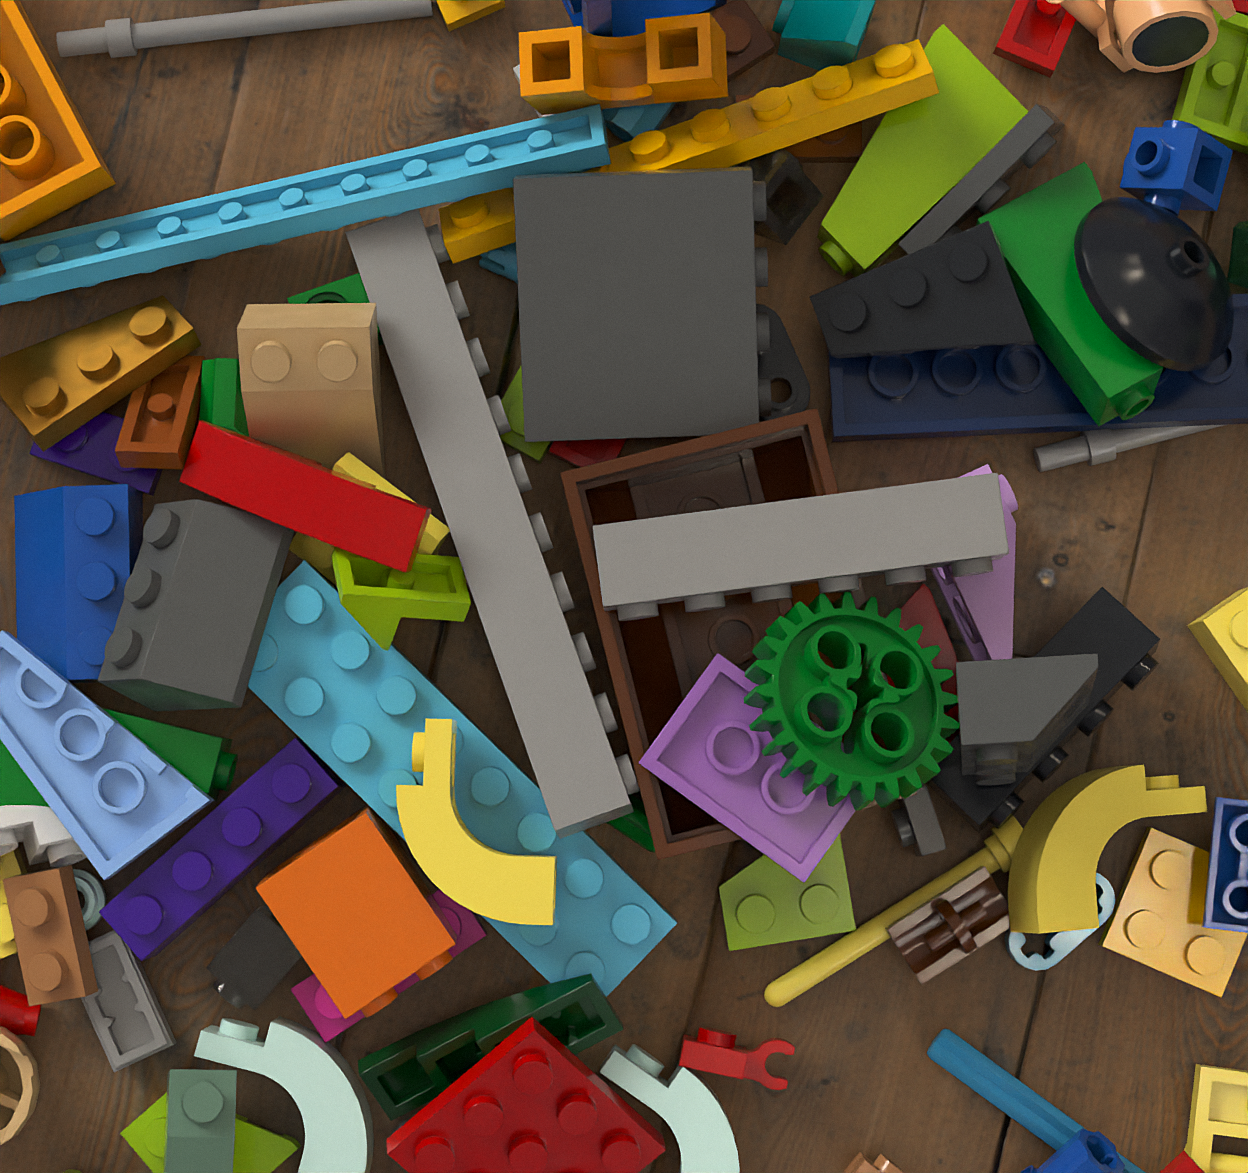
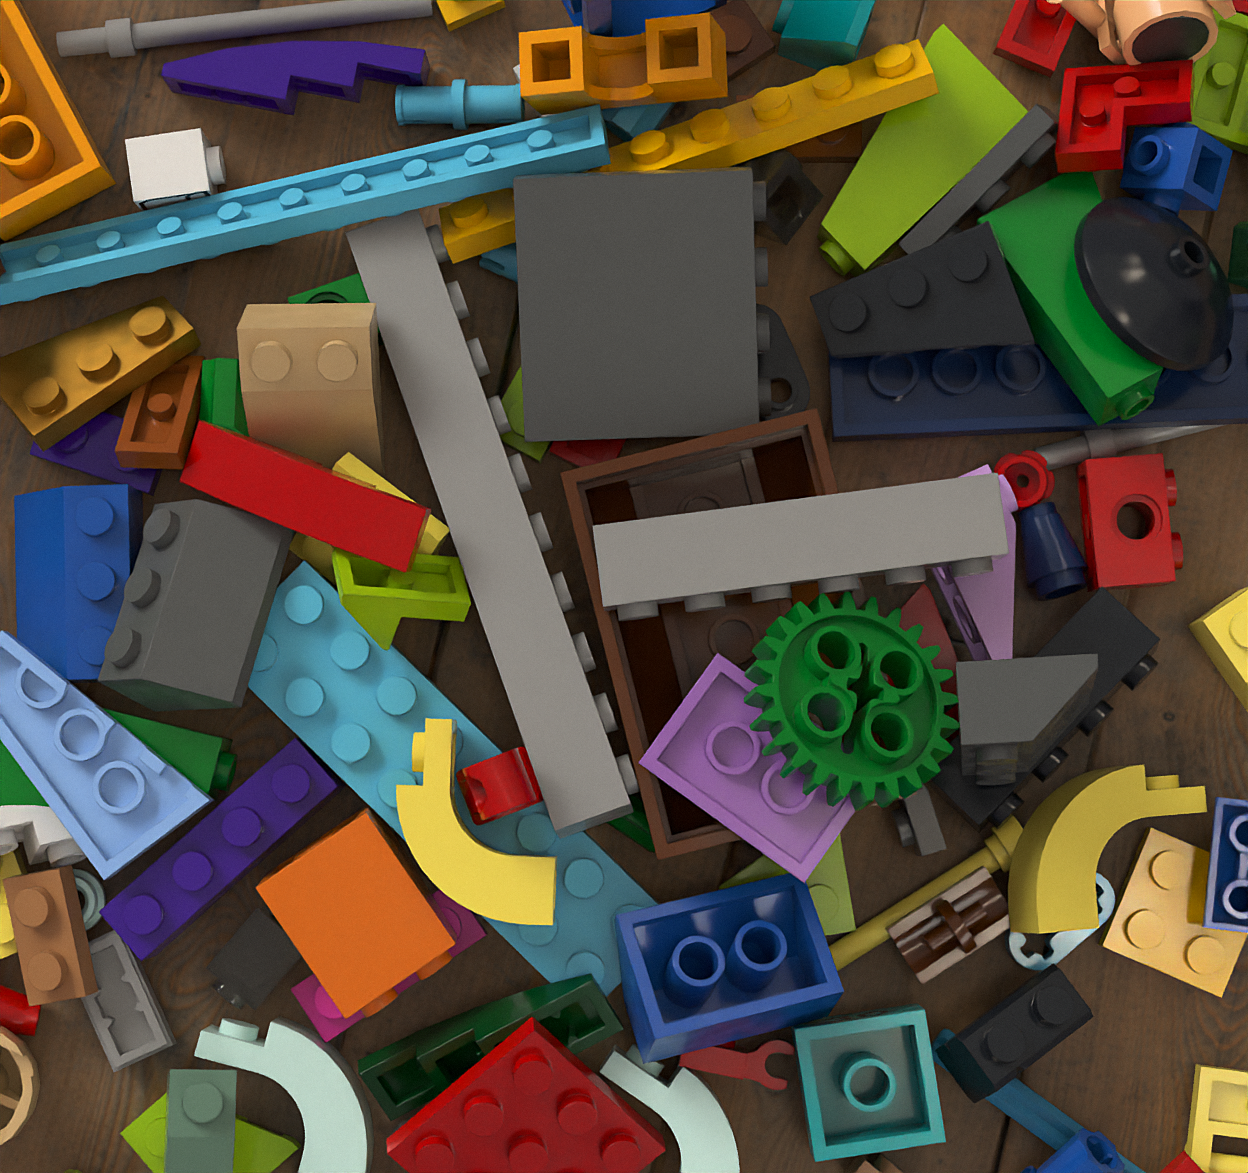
(173, 168): none -> white brick
(275, 73): none -> dark purple slope
(459, 104): none -> medium azure pin
(499, 786): none -> red leg
(724, 966): none -> blue slope
(868, 1082): none -> teal brick
(1014, 1033): none -> black brick
(1034, 467): none -> red plate
(1050, 553): none -> dark blue cone
(1107, 99): none -> red plate
(1113, 558): none -> red brick

